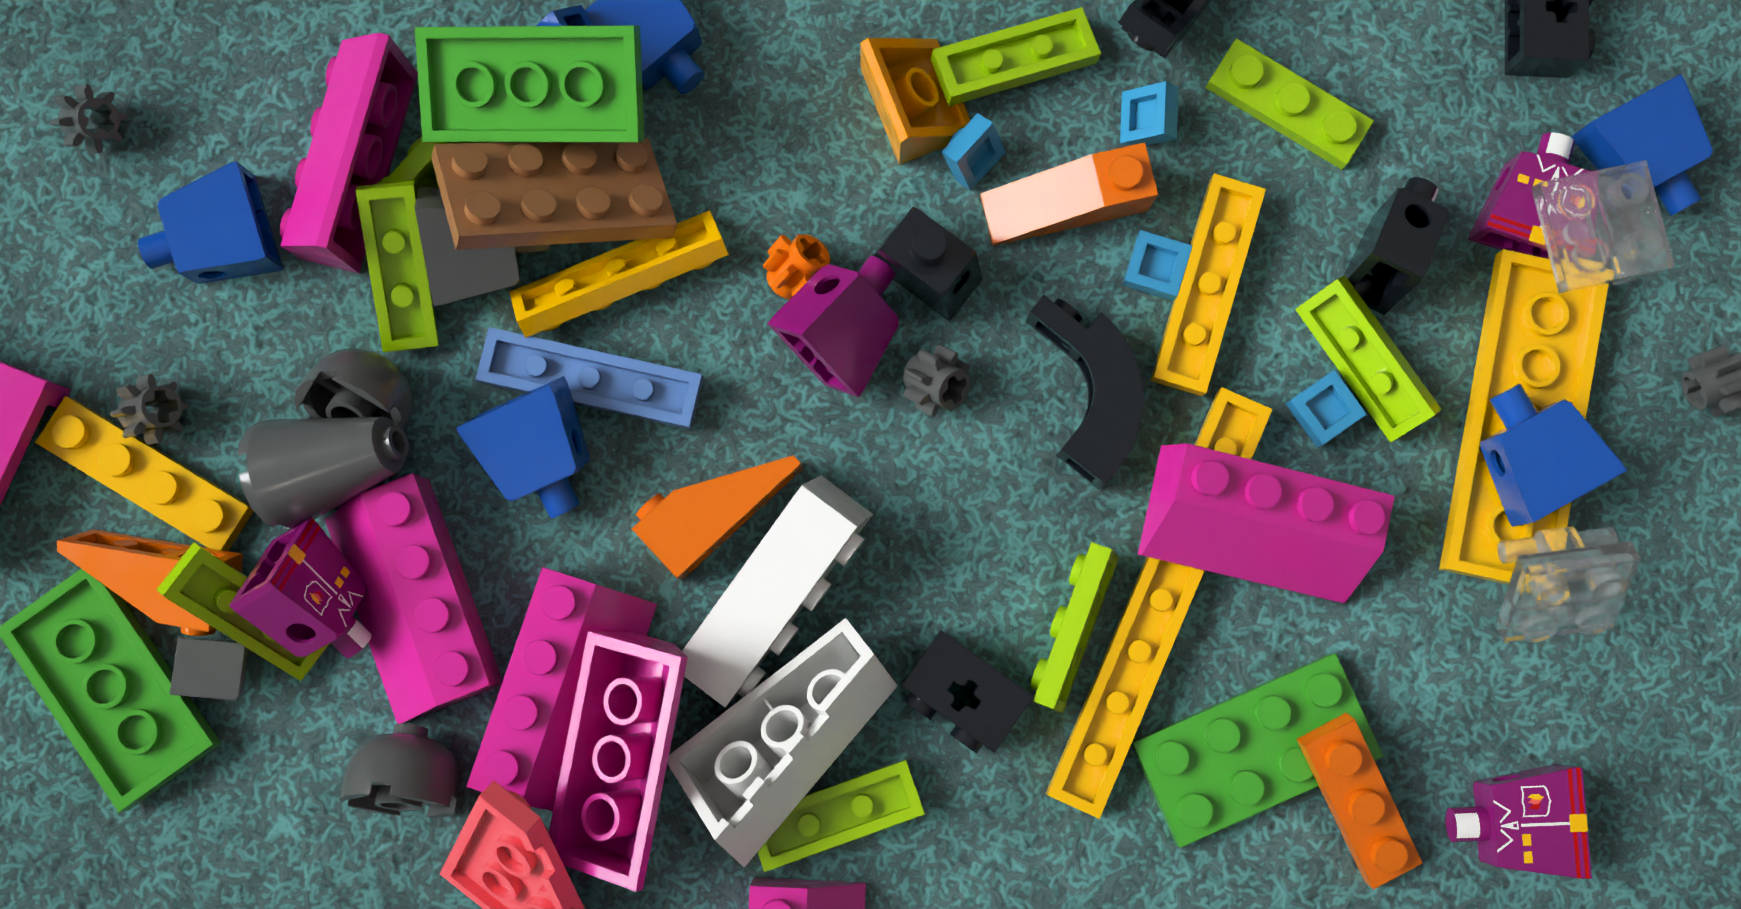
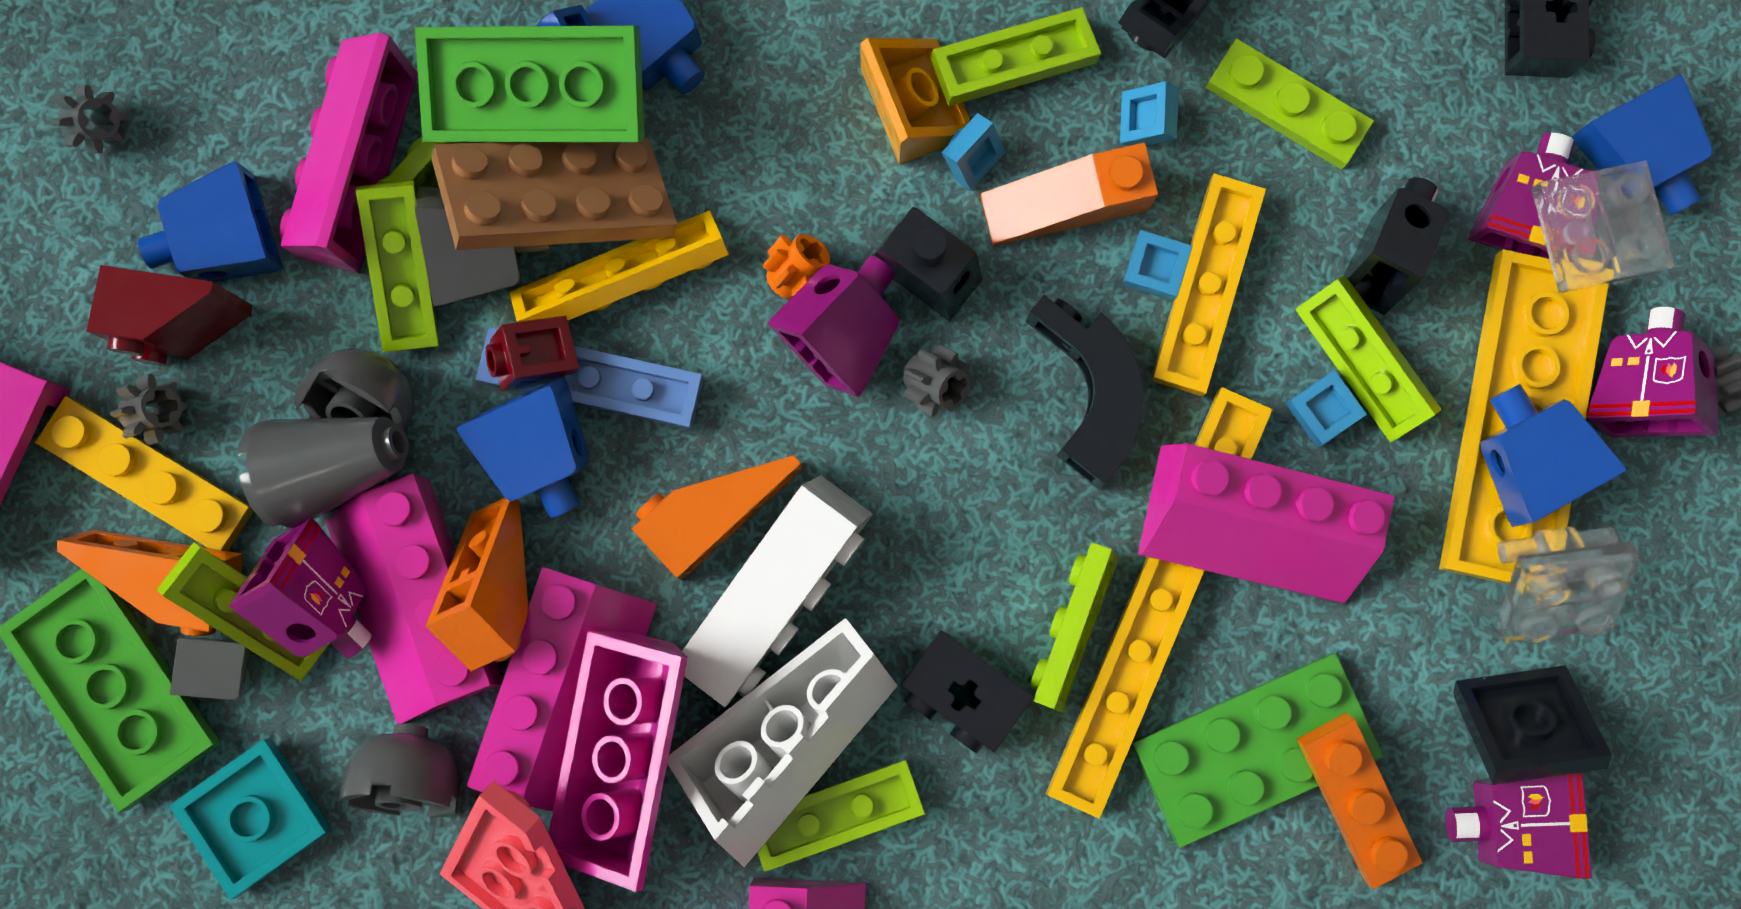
(161, 314): none -> dark red slope
(250, 818): none -> teal plate
(485, 589): none -> orange slope
(531, 351): none -> dark red bracket
(1531, 725): none -> black plate
(1657, 382): none -> magenta torso

